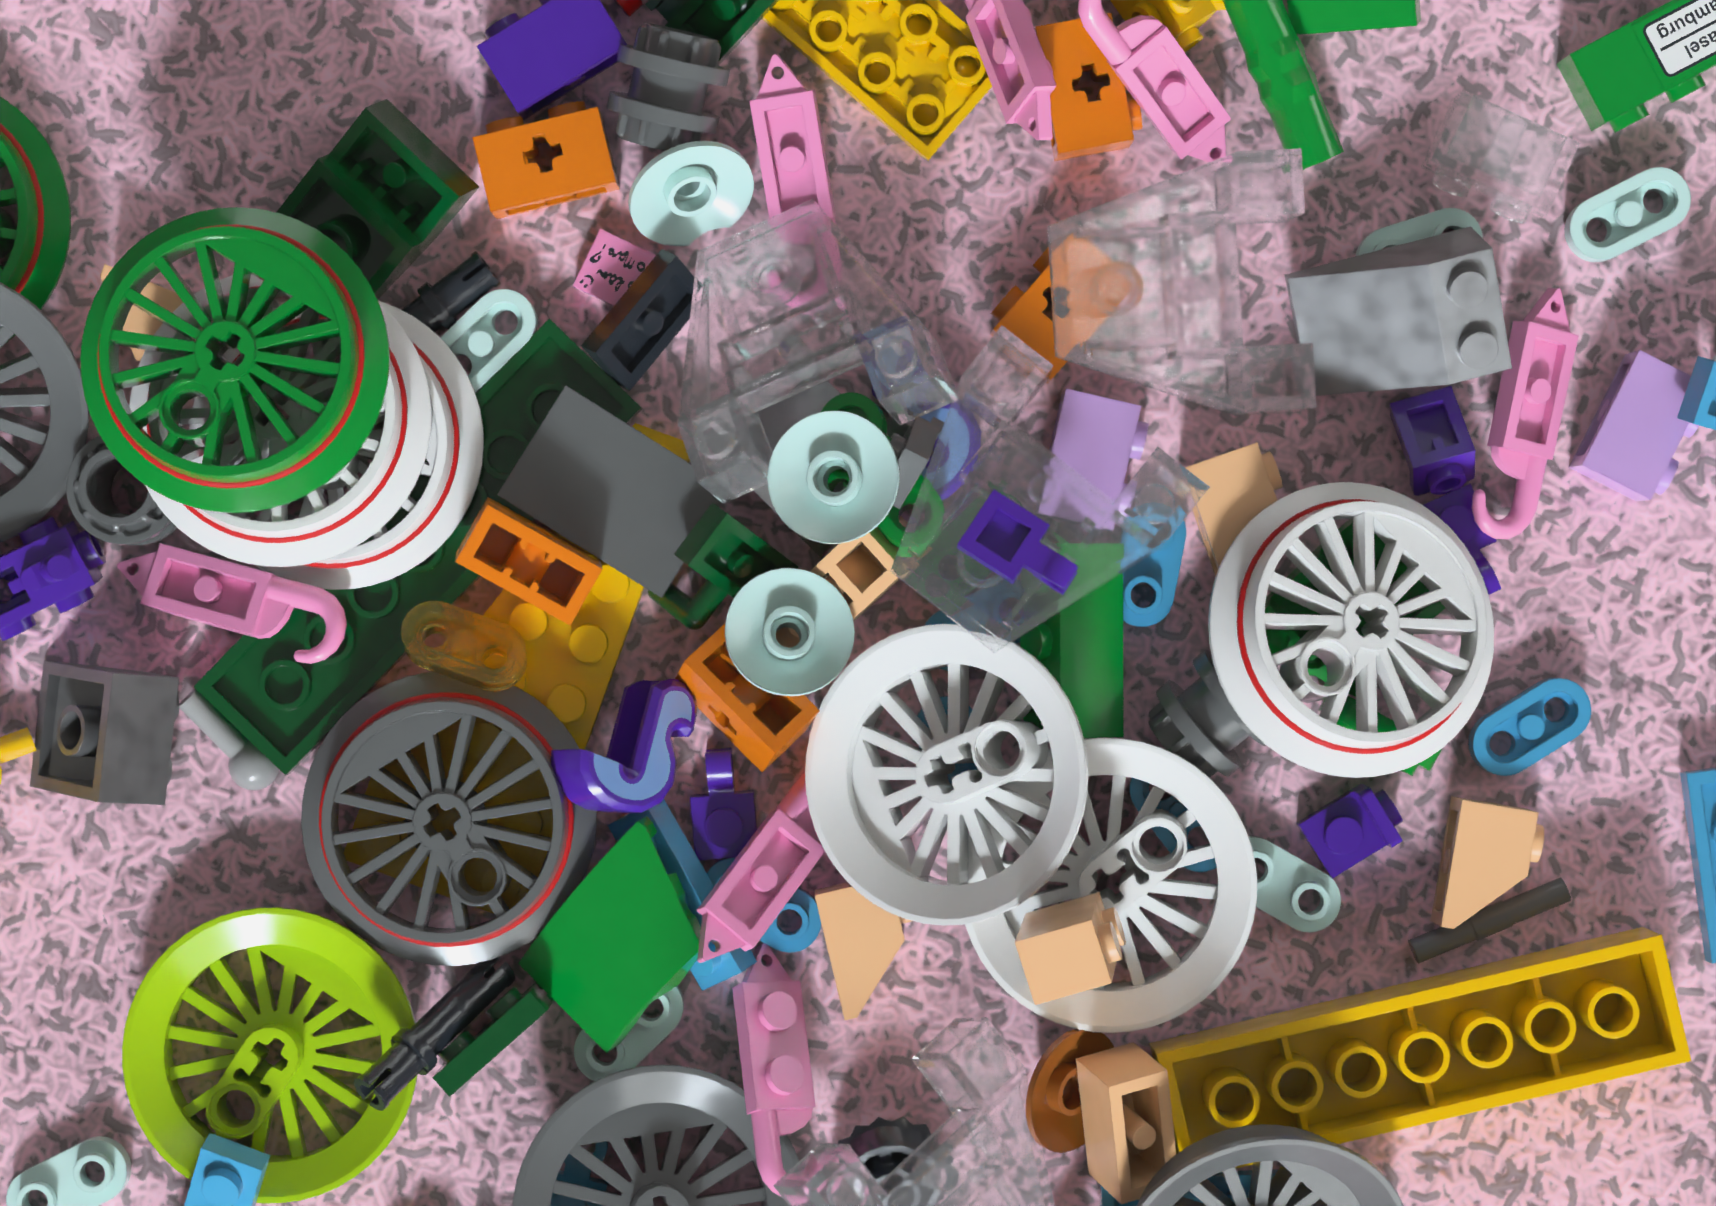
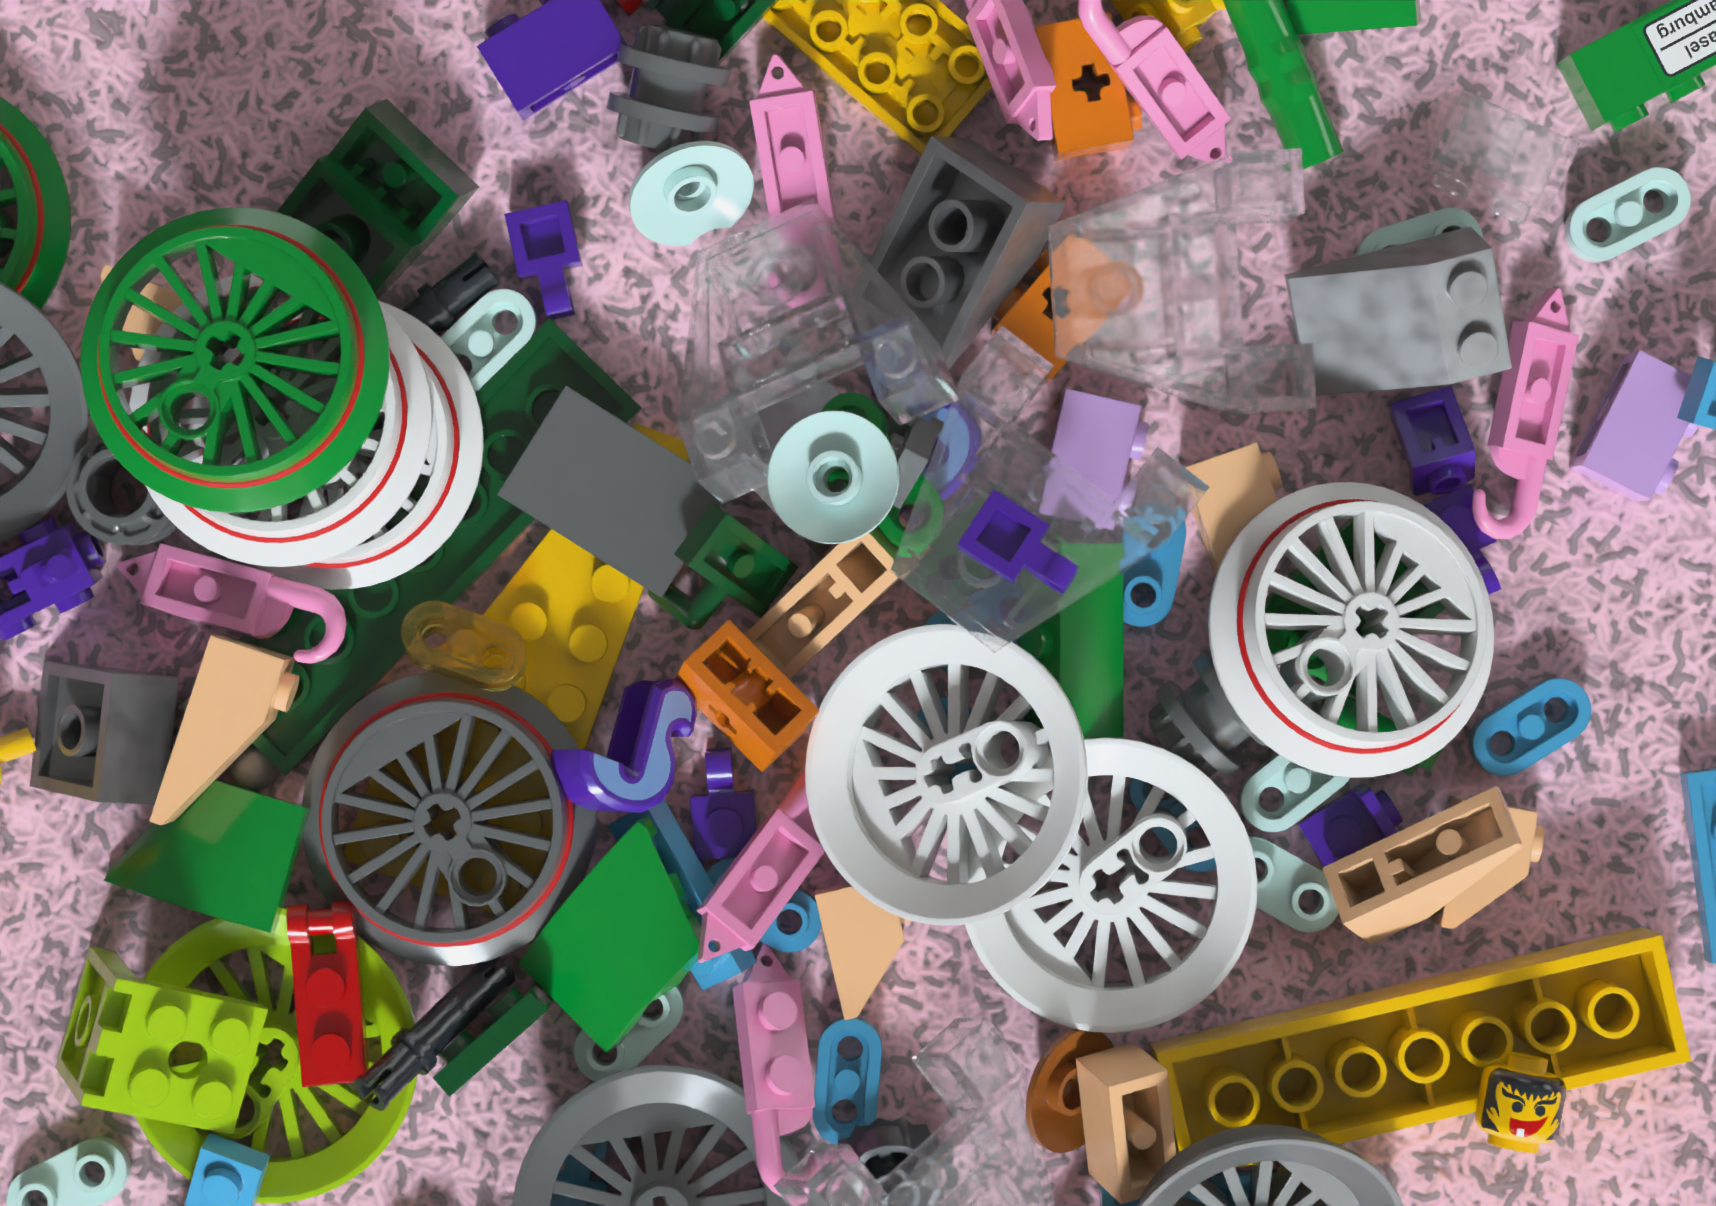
(123, 1038): none -> lime bracket
(220, 856): none -> green slope
(228, 709): none -> light nougat slope
(328, 995): none -> red plate
(521, 186): orange brick -> none
(528, 561): orange brick -> none
(545, 247): none -> dark purple plate
(611, 267): bright pink tile -> none
(643, 320): black plate -> none
(793, 601): light aqua dish -> none
(846, 1078): none -> dark azure plate
(963, 238): none -> flat silver slope
(1069, 947): light nougat brick -> none
(1299, 789): none -> light aqua plate
(1422, 866): none -> light nougat slope
(1490, 920): dark grey piece -> none
(1520, 1103): none -> head

